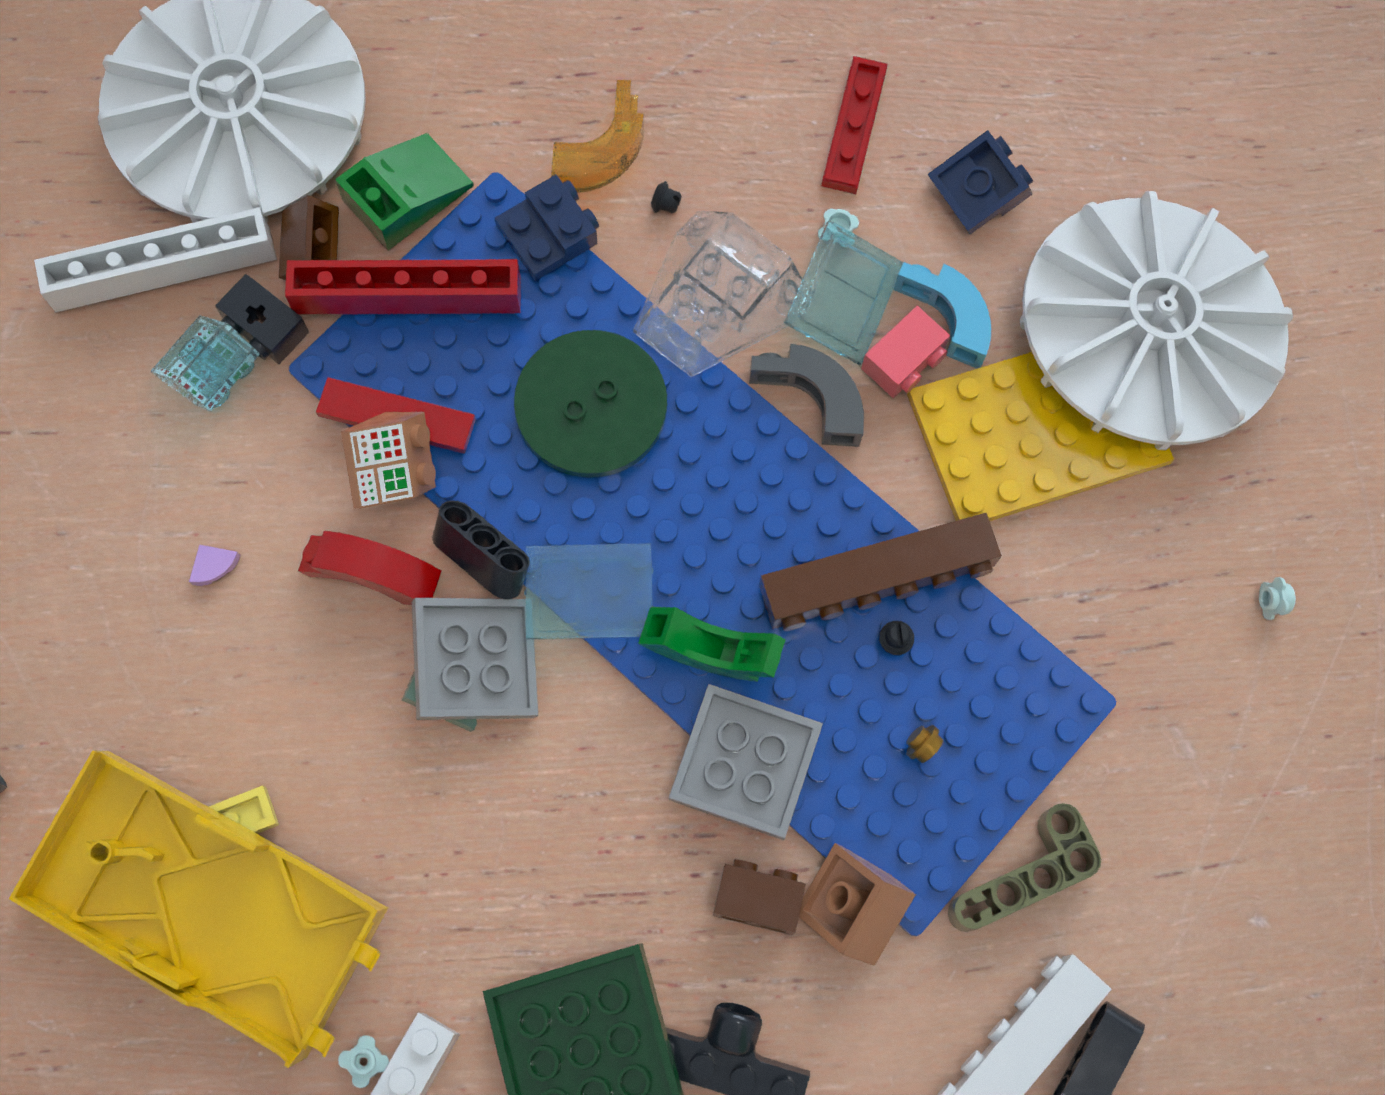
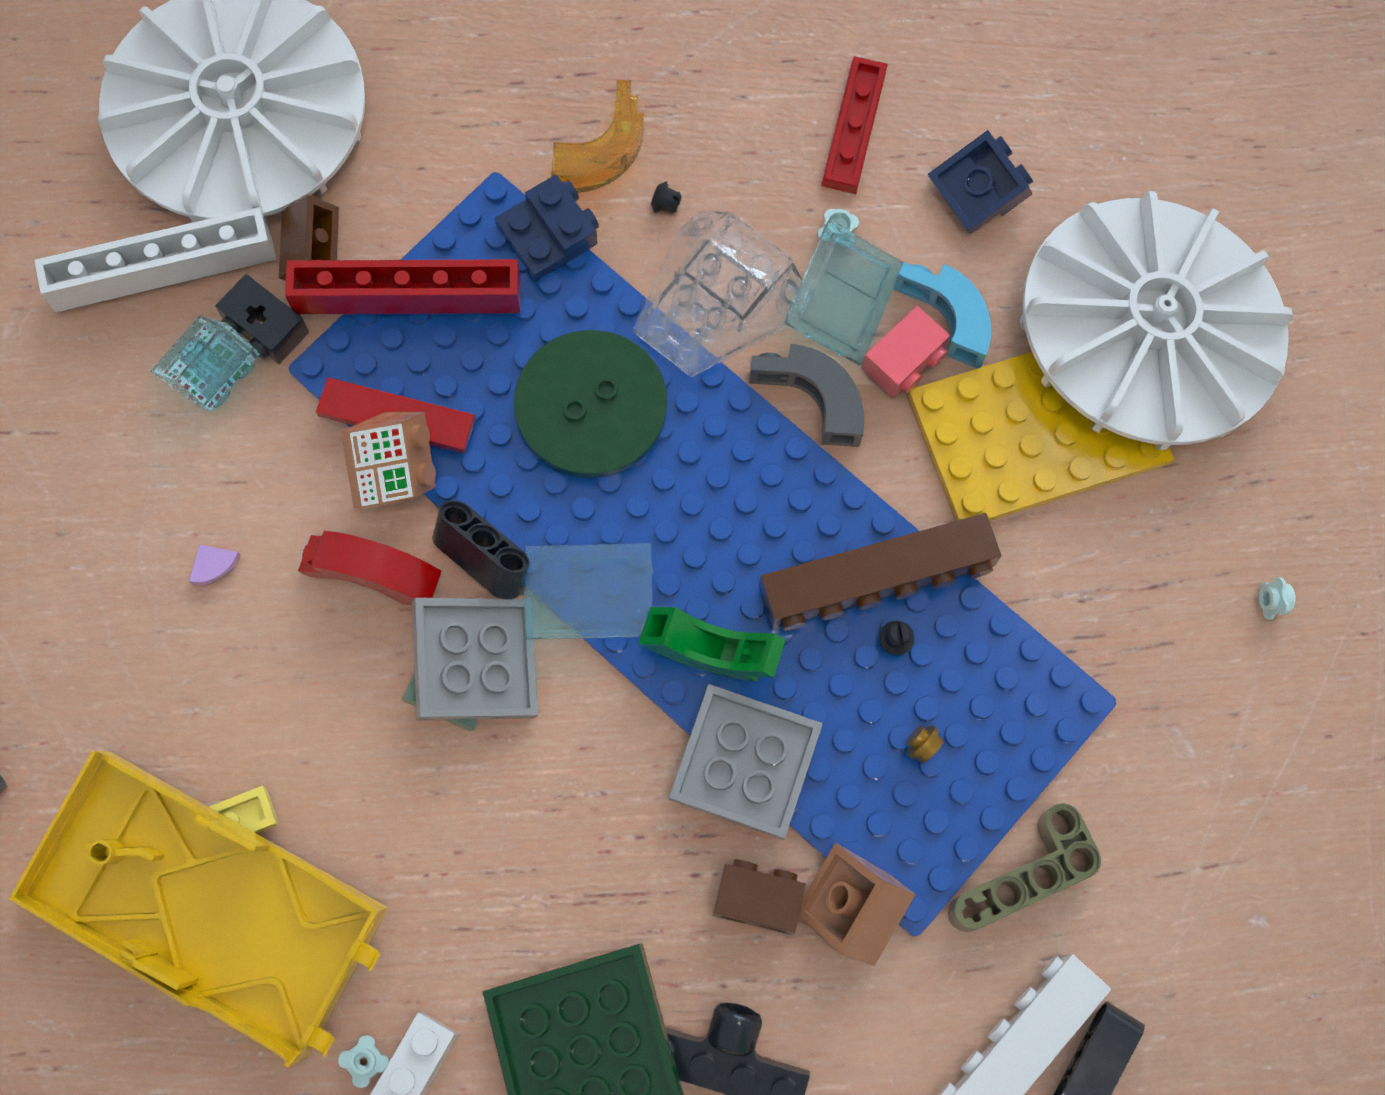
(402, 188): green slope -> none

